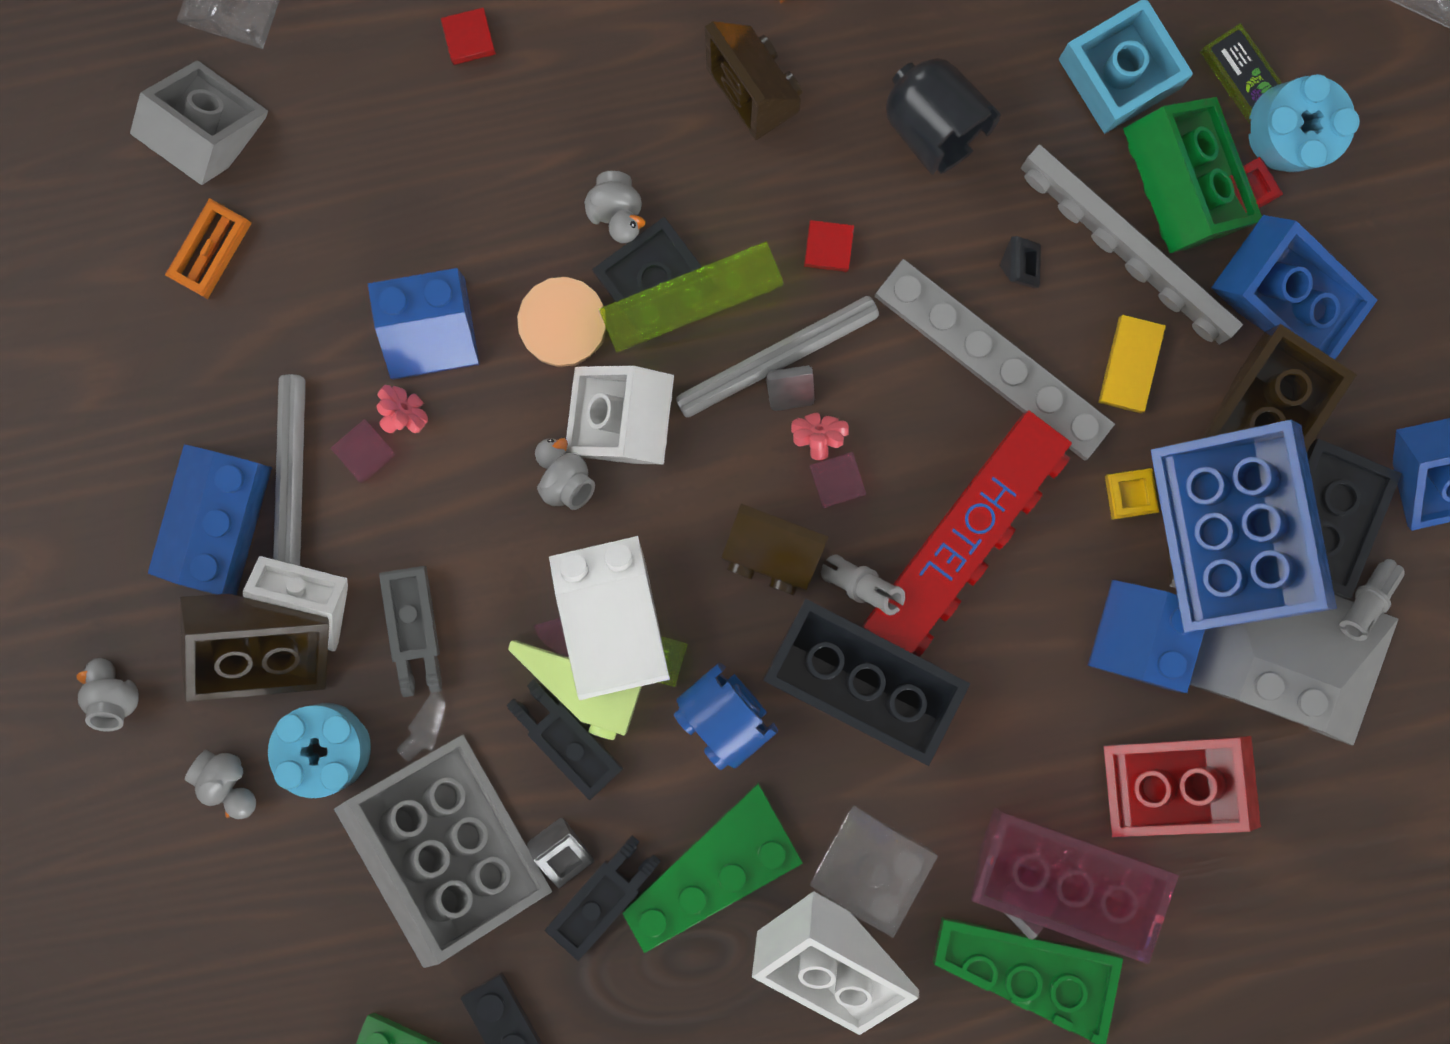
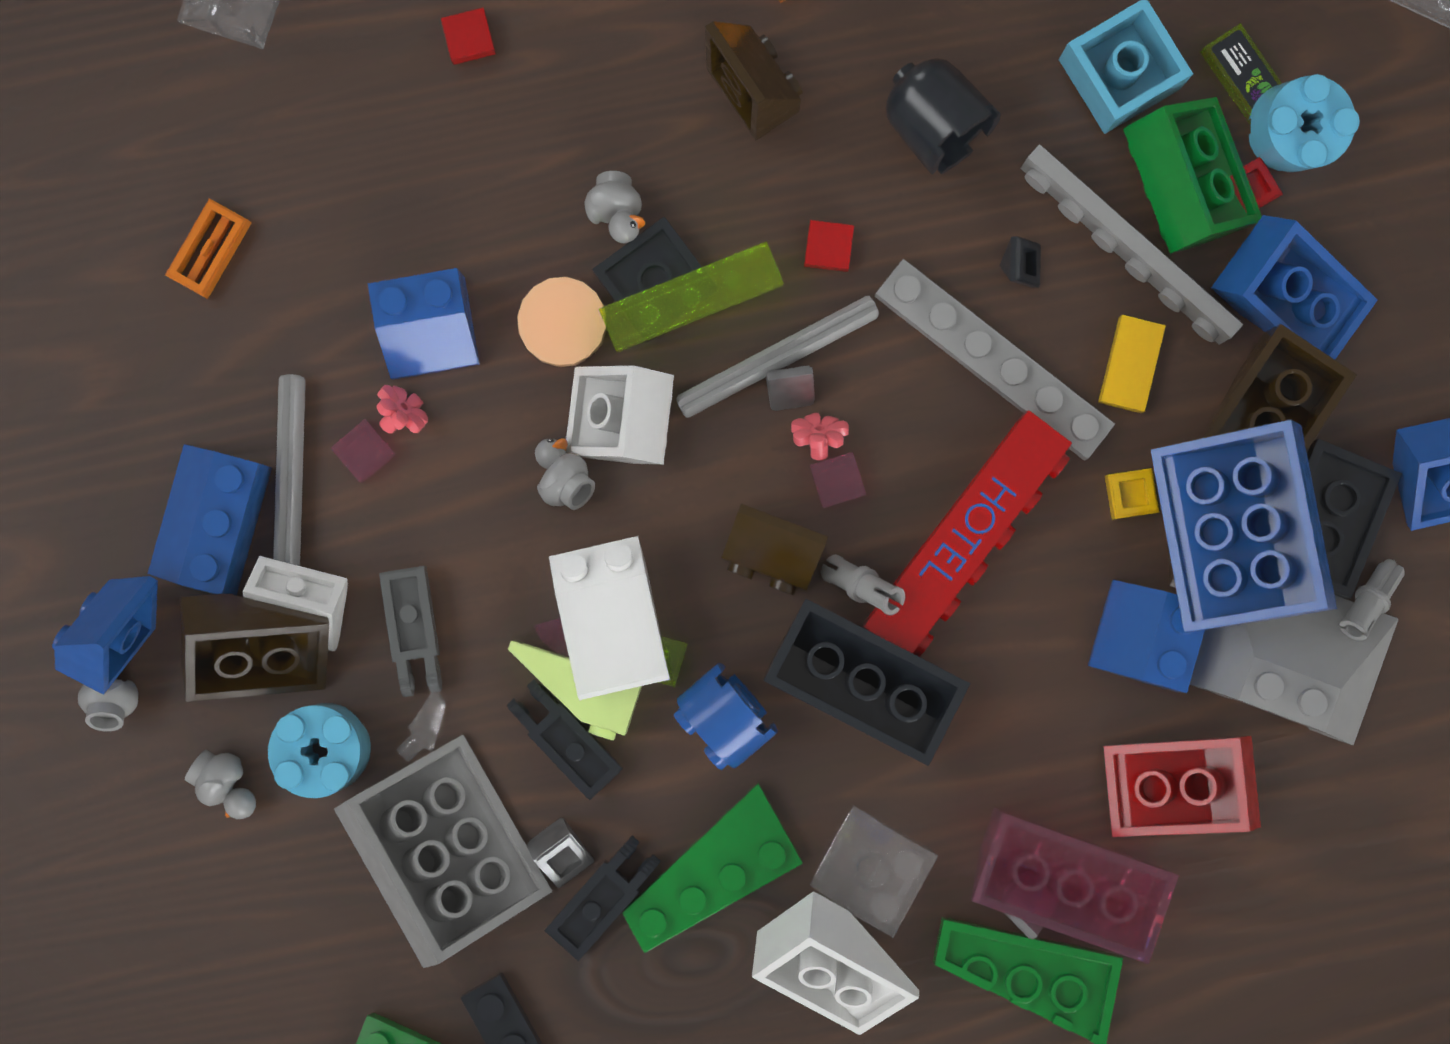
(107, 632): none -> blue slope
(196, 121): light grey slope -> none

